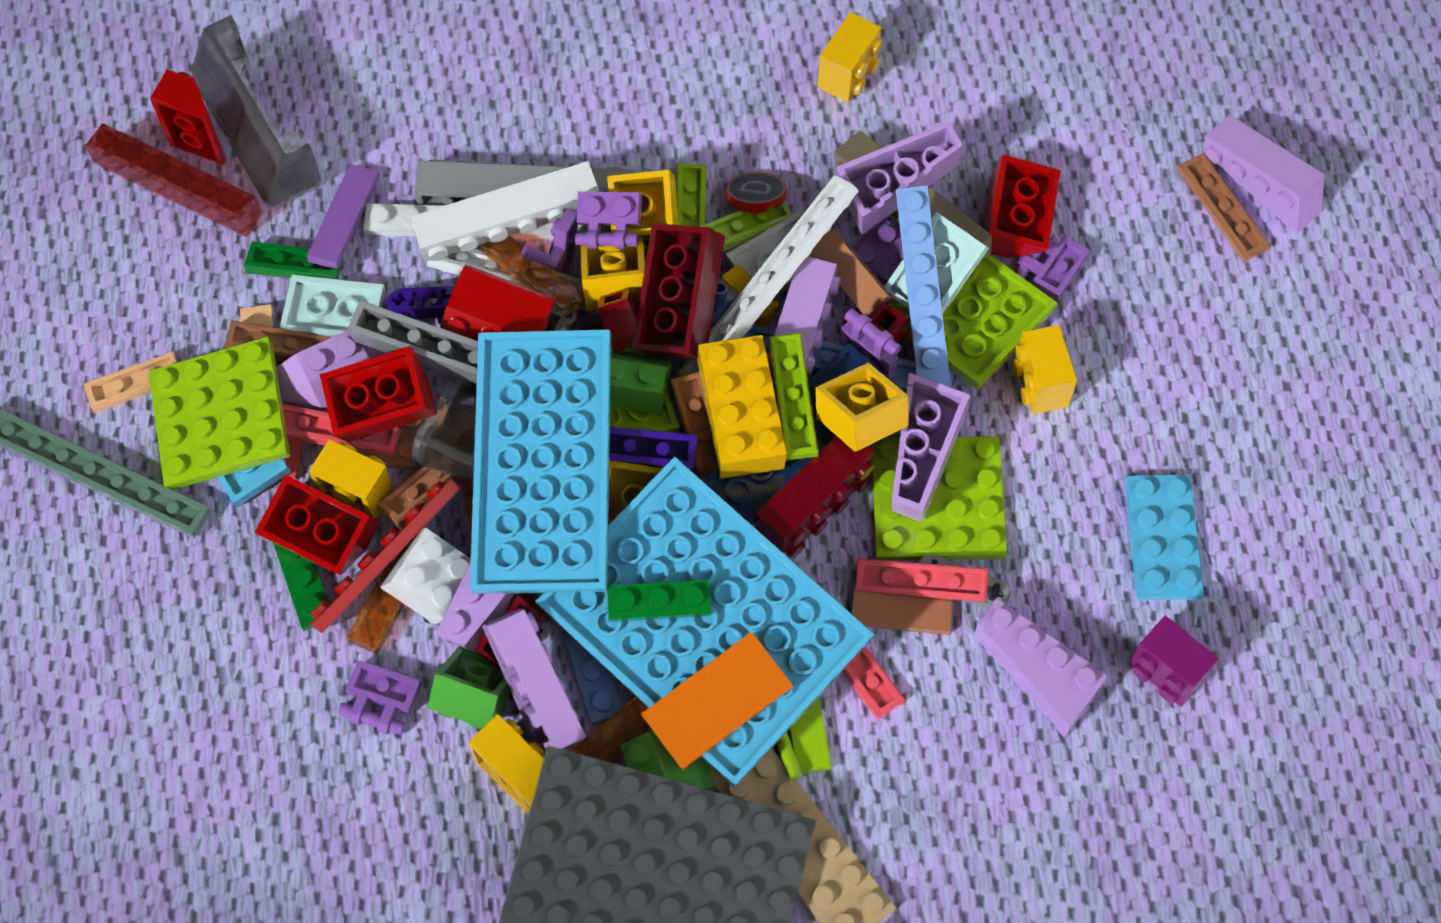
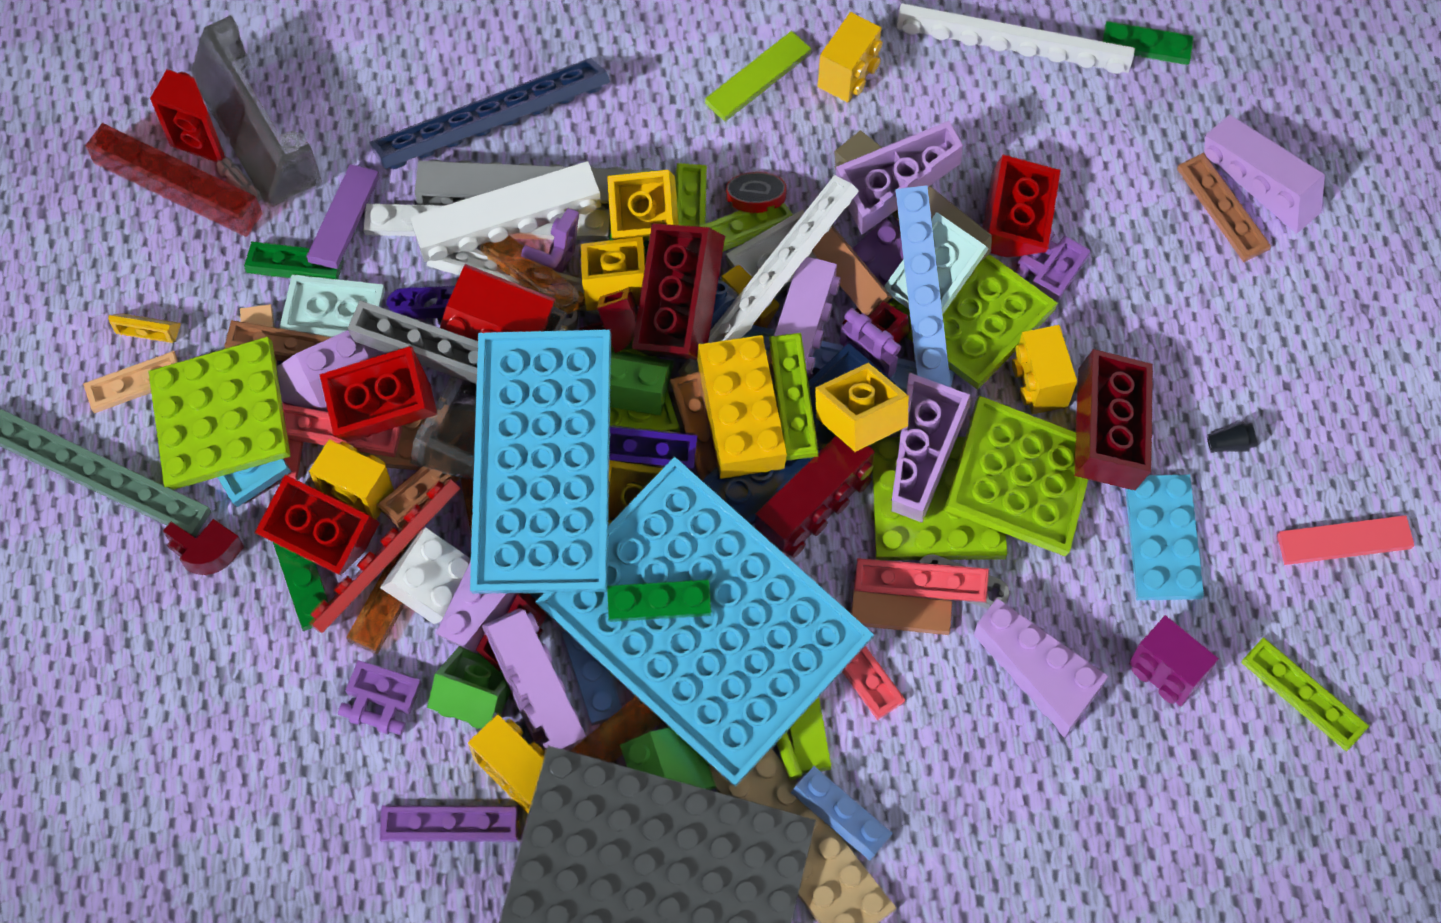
(144, 327): none -> yellow slope
(208, 552): none -> dark red brick
(235, 177): none -> light grey axle
(449, 824): none -> medium lavender tile
(482, 115): none -> dark blue plate
(608, 209): medium lavender plate -> none
(717, 700): orange tile -> none
(758, 76): none -> lime tile
(841, 813): none -> medium blue plate
(1015, 38): none -> white plate
(1018, 477): none -> lime plate
(1114, 420): none -> dark red brick
(1151, 42): none -> green plate
(1234, 438): none -> black cone
(1305, 694): none -> lime tile
(1345, 540): none -> coral tile

